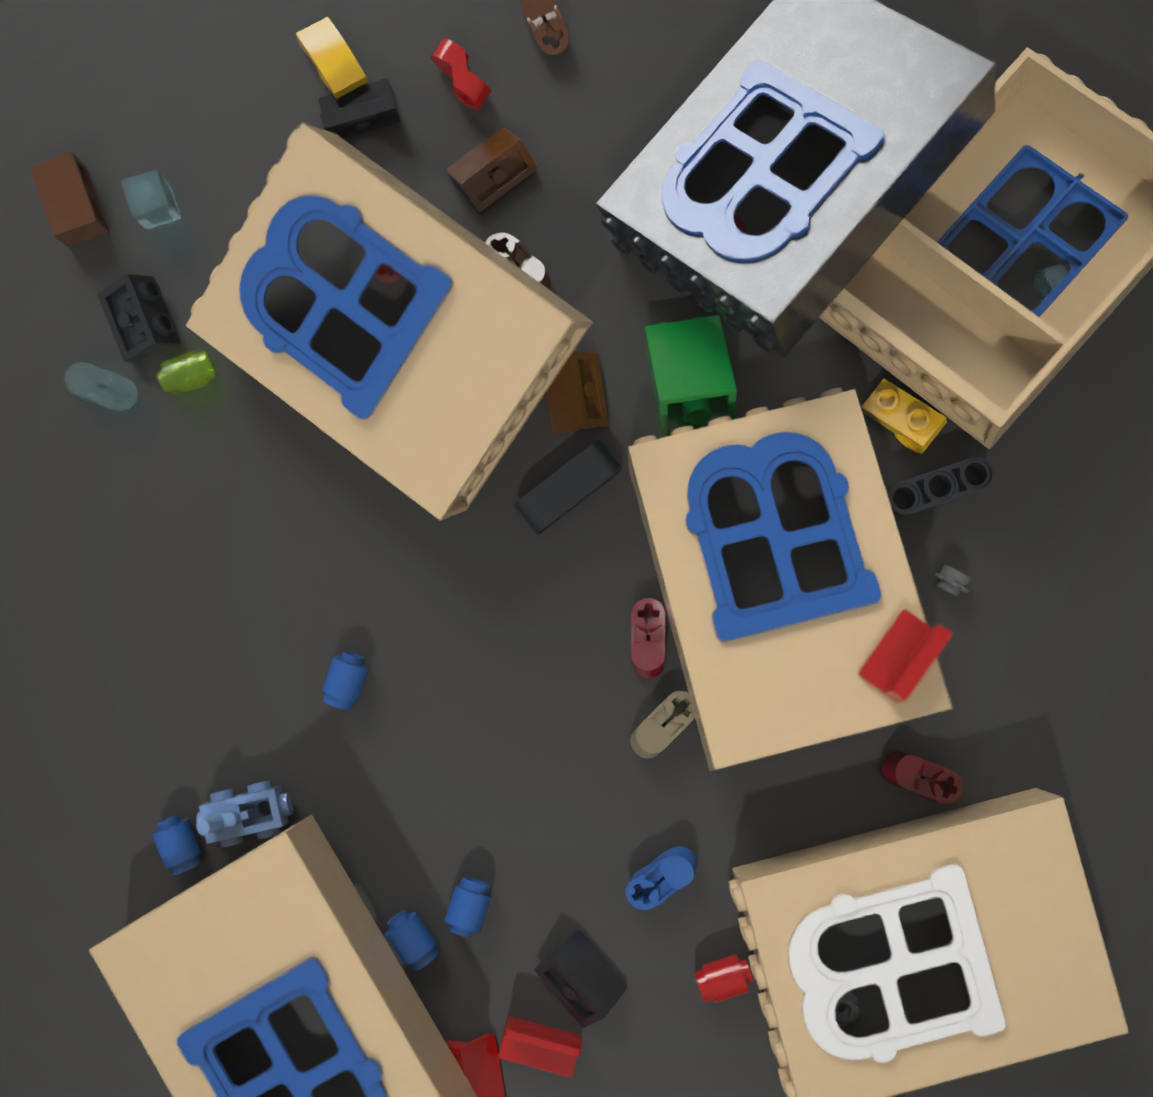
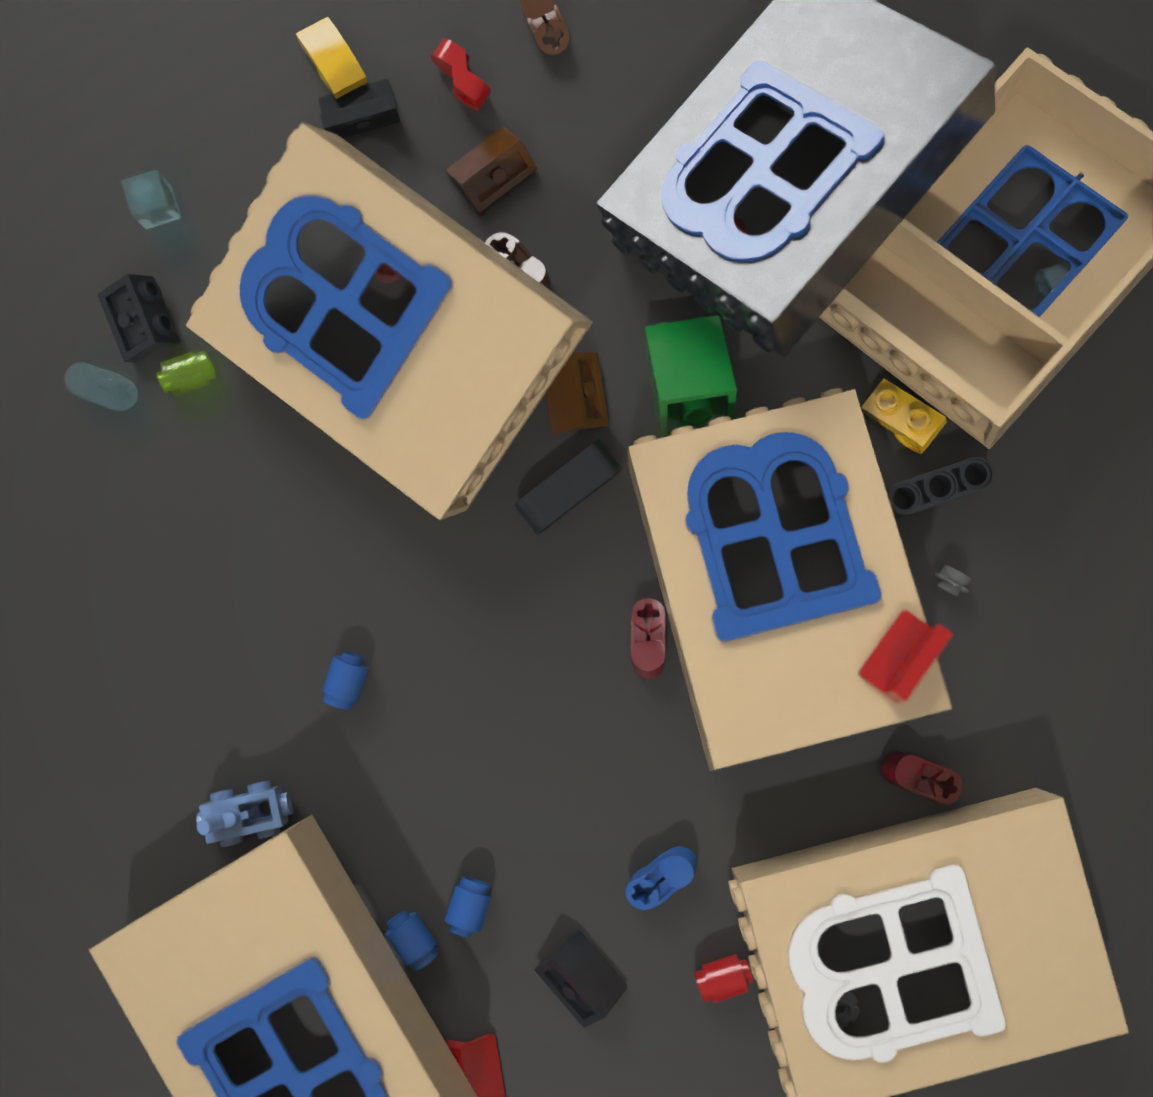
(69, 199): reddish brown panel -> none
(177, 844): blue brick -> none
(540, 1046): red panel -> none
(650, 737): dark tan piece -> none

